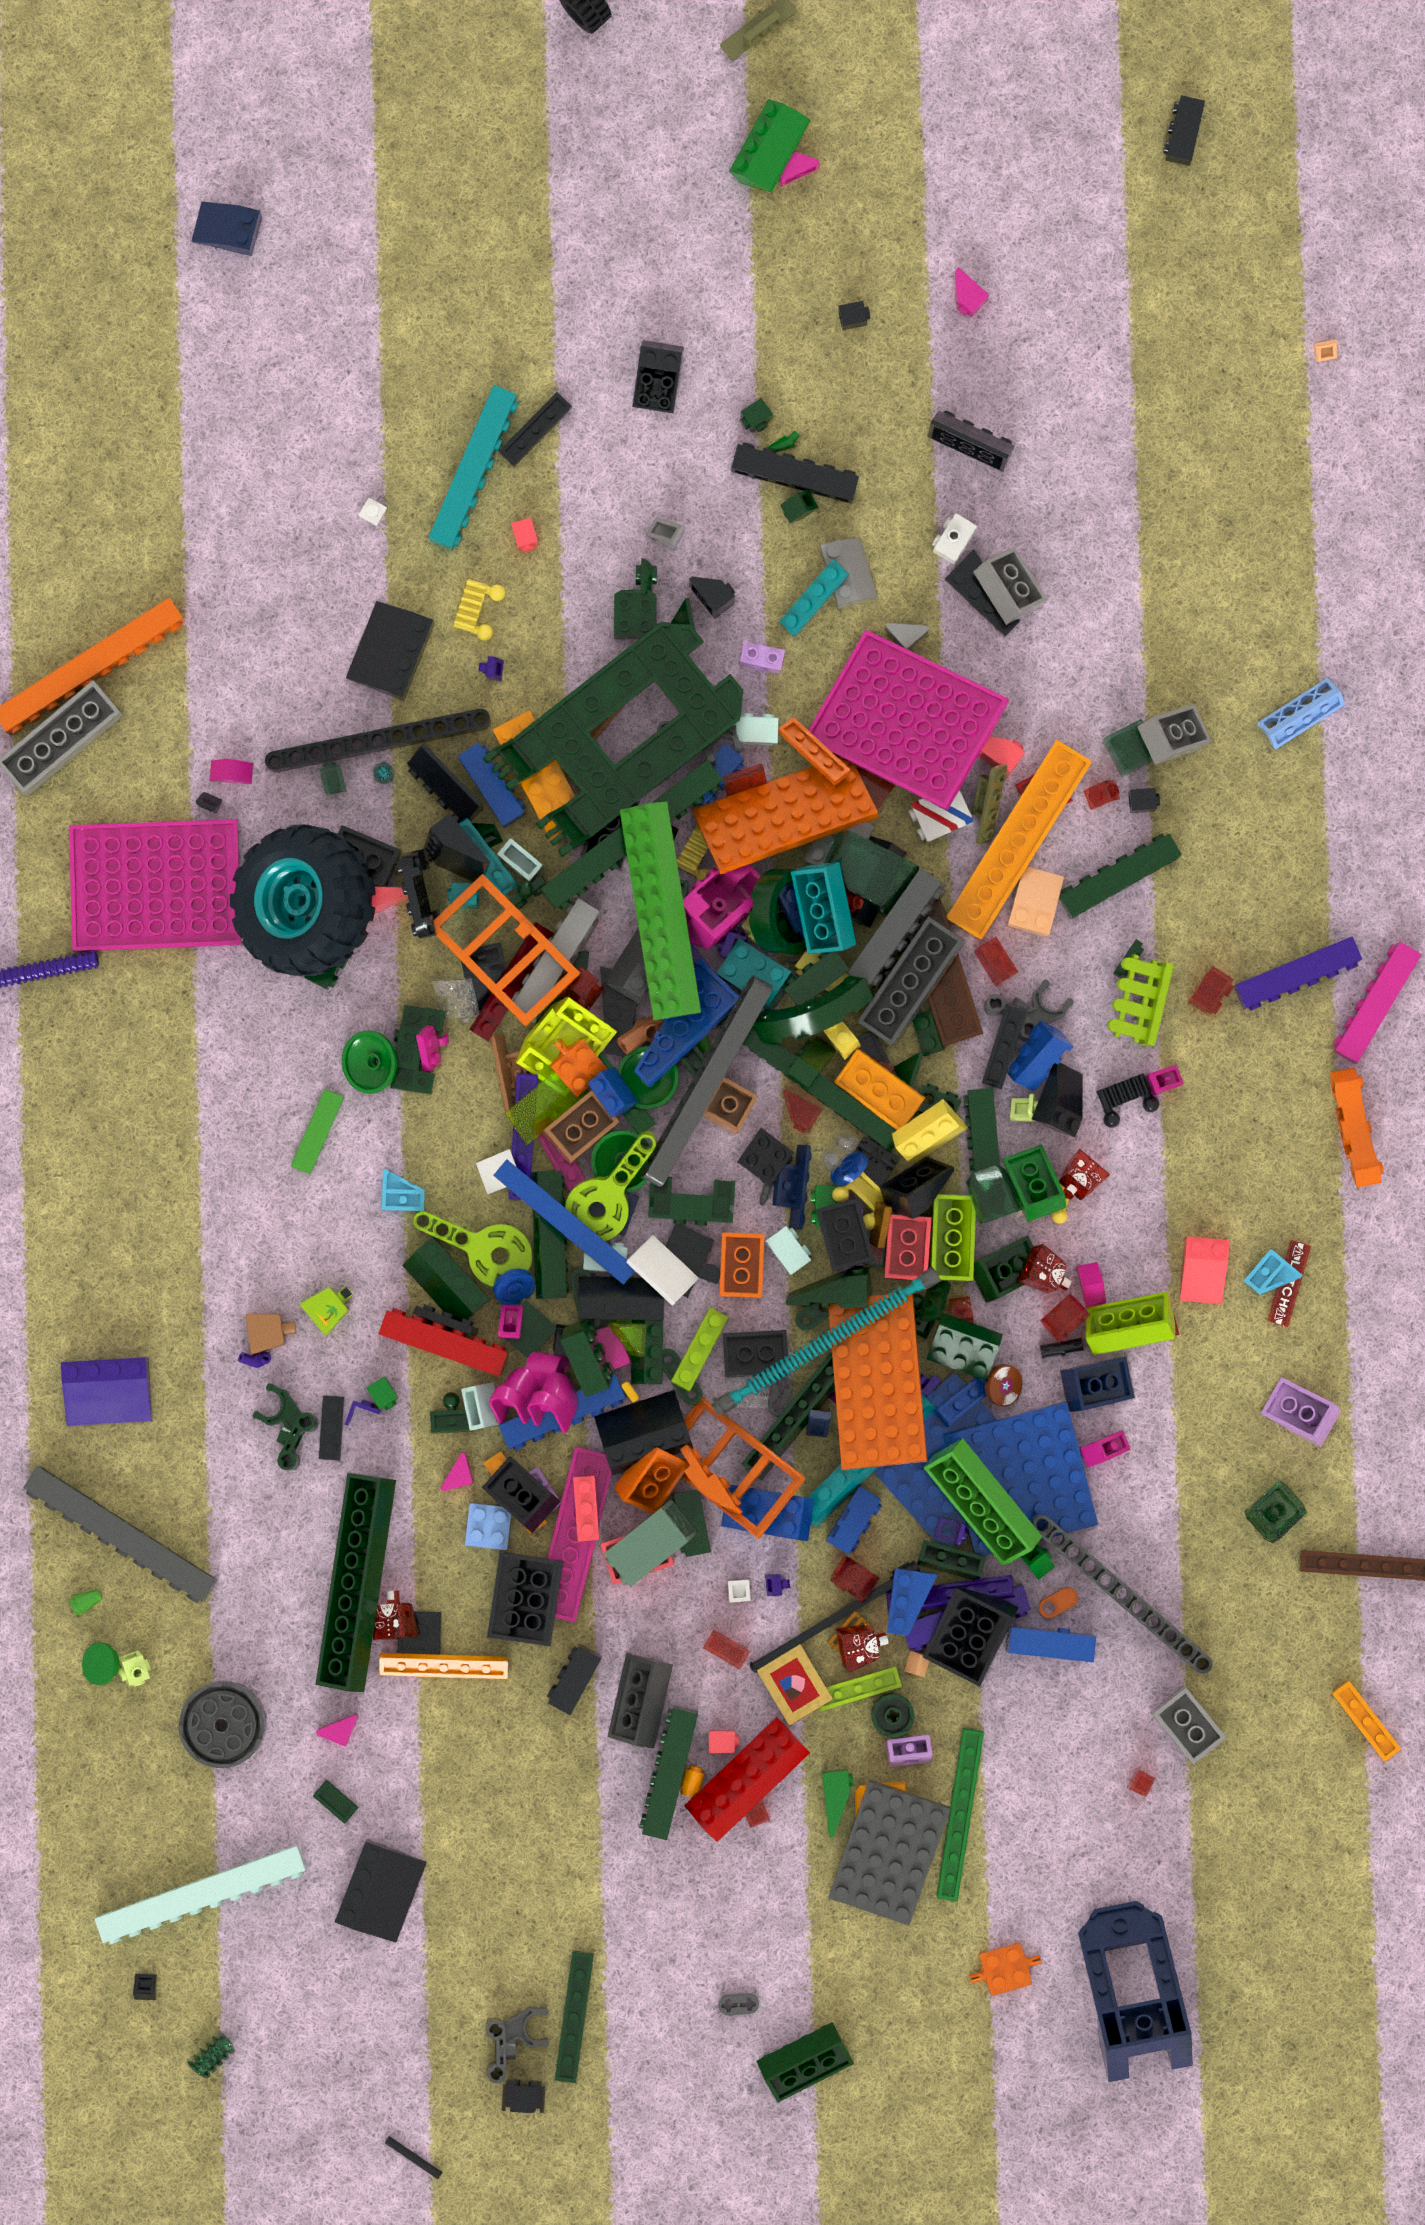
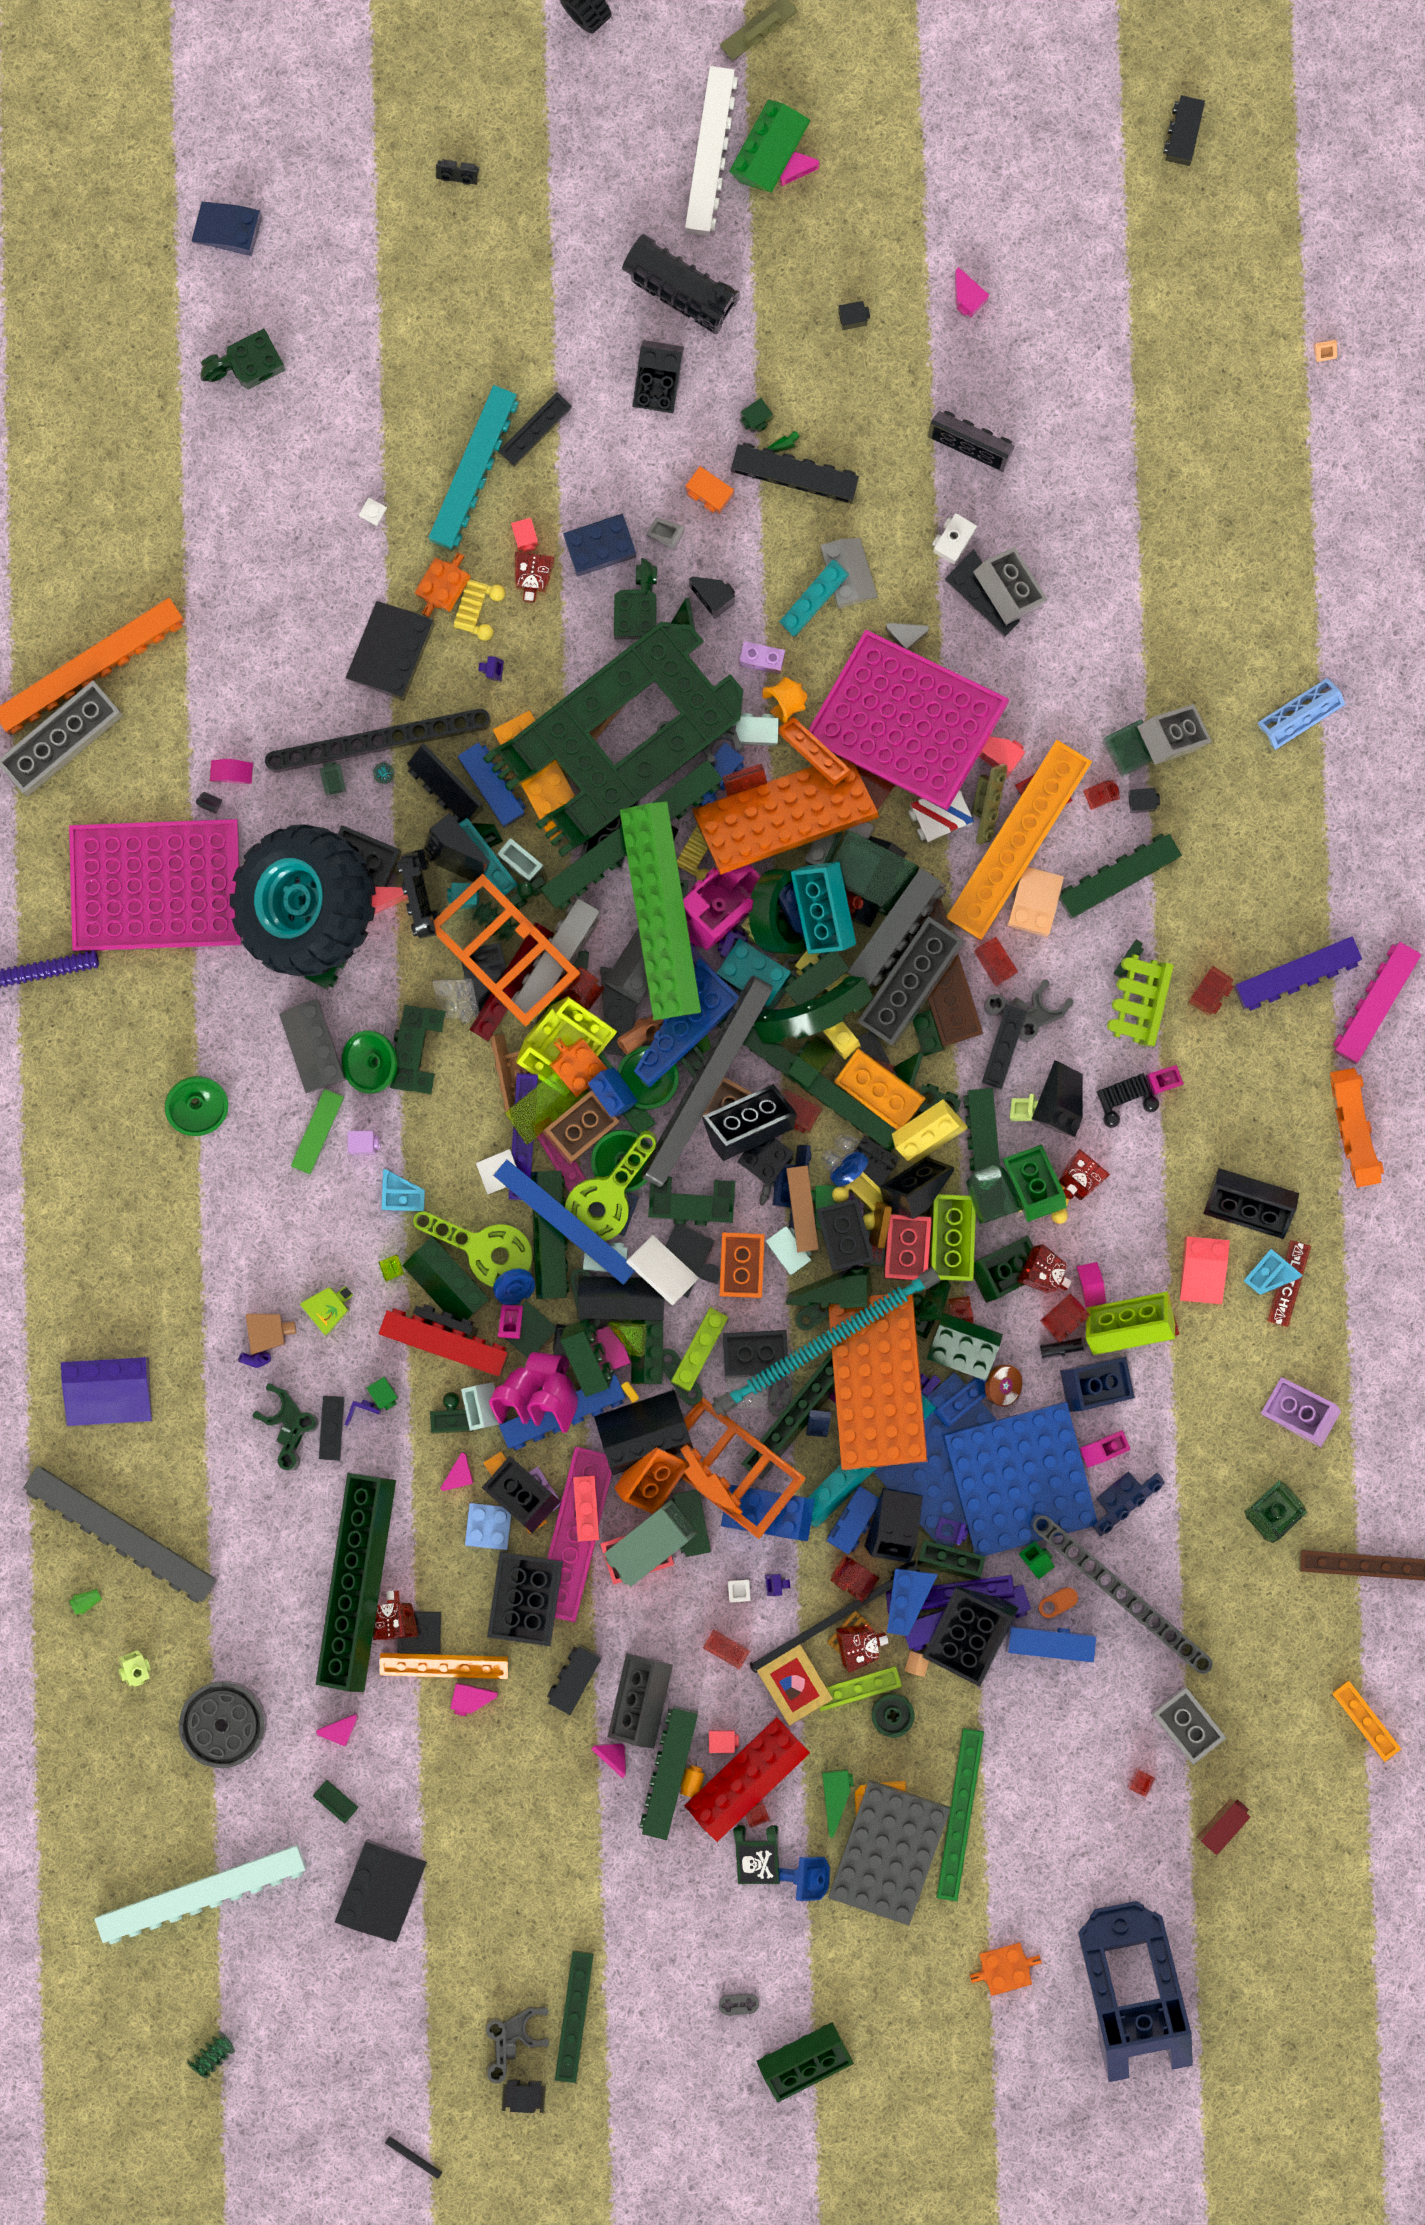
(100, 1663): green tile -> none
(145, 1987): black slope -> none
(198, 1117): none -> green dish
(250, 359): none -> dark green brick
(312, 1046): none -> dark grey slope
(363, 1142): none -> lavender brick
(391, 1268): none -> clear neon green plate
(428, 1044): dark pink plate -> none
(442, 584): none -> orange plate
(448, 171): none -> black hinge
(470, 1698): none -> dark pink slope
(488, 915): none -> clear green piece
(532, 574): none -> clear red torso
(599, 545): none -> dark blue brick
(613, 1756): none -> dark pink slope
(679, 284): none -> black piece
(709, 490): none -> orange brick
(710, 151): none -> white brick
(749, 1122): none -> black slope
(757, 1859): none -> flag
(790, 698): none -> light orange helmet
(799, 506): dark green brick -> none
(802, 1209): none -> medium nougat tile
(810, 1878): none -> blue piece
(895, 1526): none -> black slope
(909, 1751): lavender brick -> none
(982, 1502): bright green brick -> none
(1038, 1055): blue wedge -> none
(1123, 1498): none -> dark blue bracket
(1224, 1826): none -> dark red brick
(1251, 1203): none -> black slope

